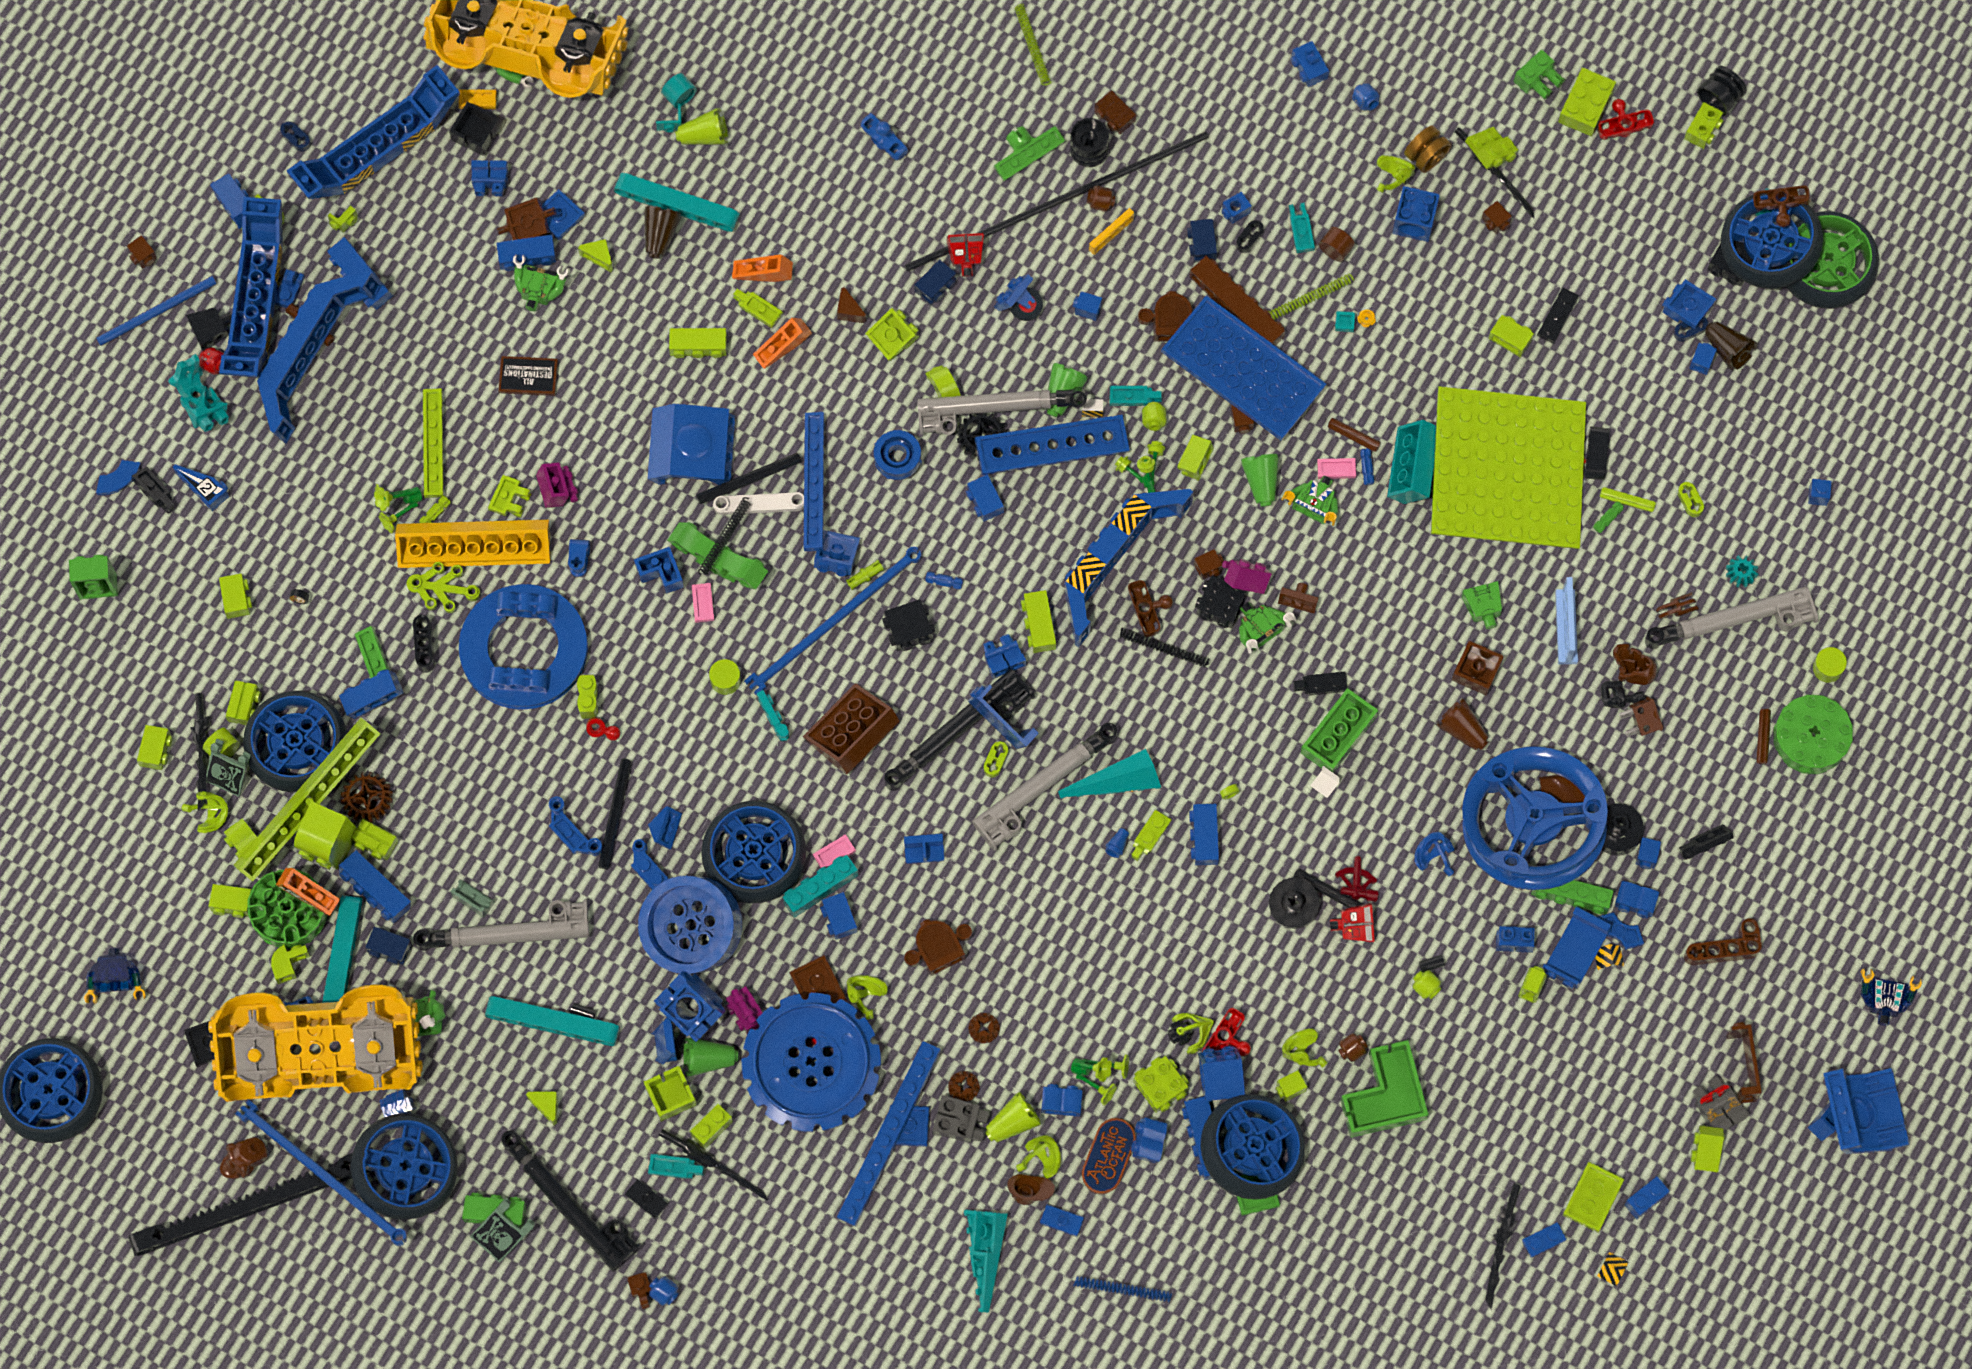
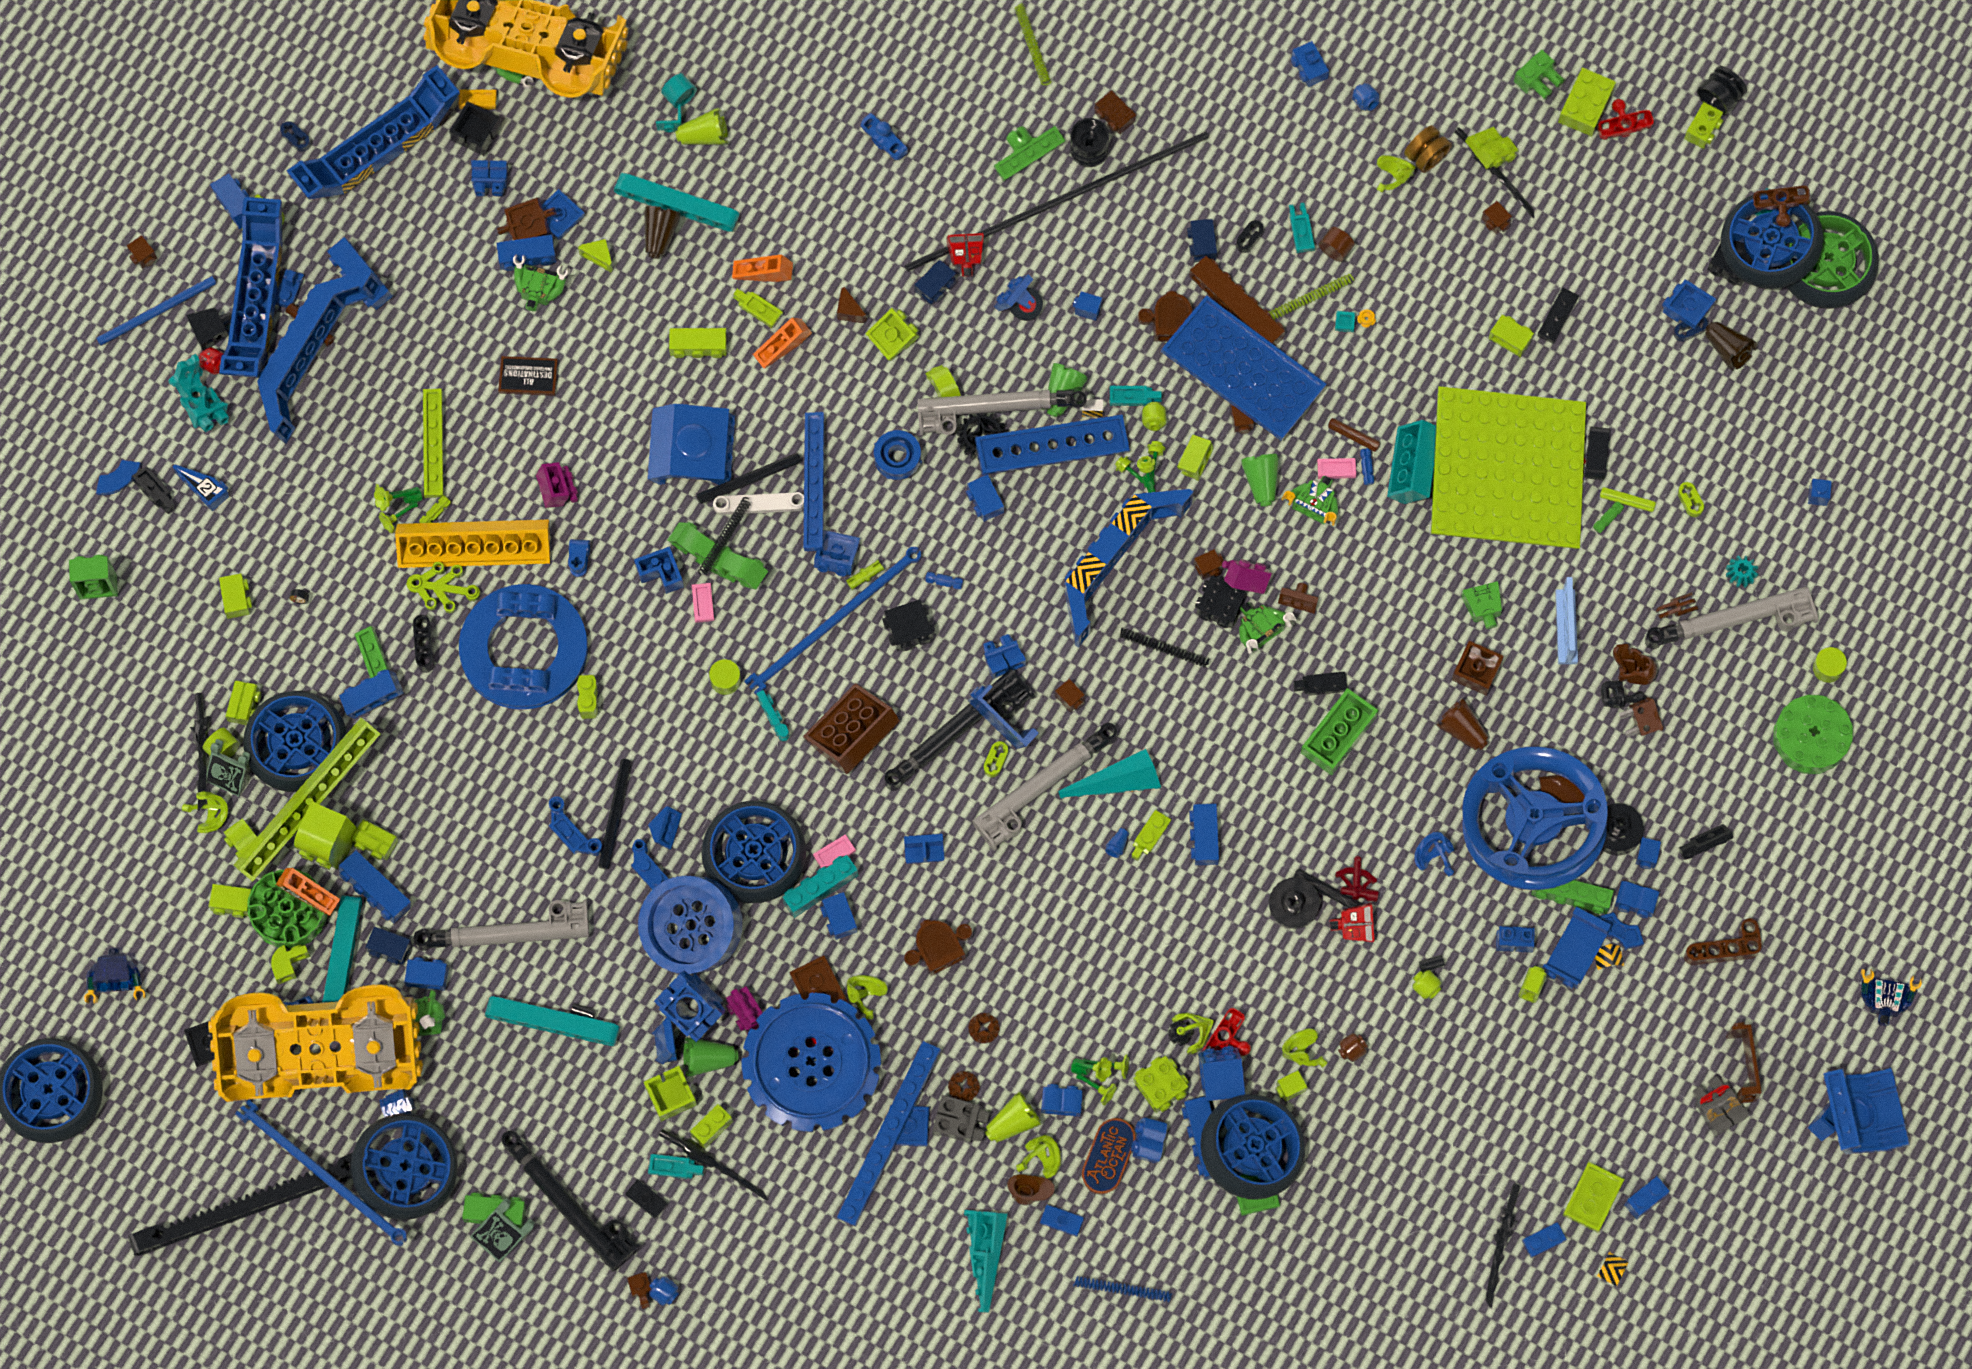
(154, 747): lime brick -> none
(243, 1158): reddish brown head -> none
(345, 221): lime bracket -> none
(363, 781): reddish brown gear -> none
(426, 974): none -> blue brick
(472, 898): sand green hinge -> none
(504, 495): lime plate -> none
(546, 1103): lime slope -> none
(612, 732): red plate -> none
(1038, 621): lime brick -> none
(1070, 696): none -> reddish brown brick
(1100, 198): reddish brown head -> none
(1111, 231): yellow tile -> none
(1148, 618): reddish brown piece -> none
(1229, 792): lime tile -> none
(1239, 201): blue brick -> none
(1325, 782): white sticker -> none
(1396, 1098): bright green piece -> none
(1415, 214): blue brick -> none
(1703, 358): blue brick -> none
(1708, 1148): lime brick -> none
(1763, 736): reddish brown axle -> none

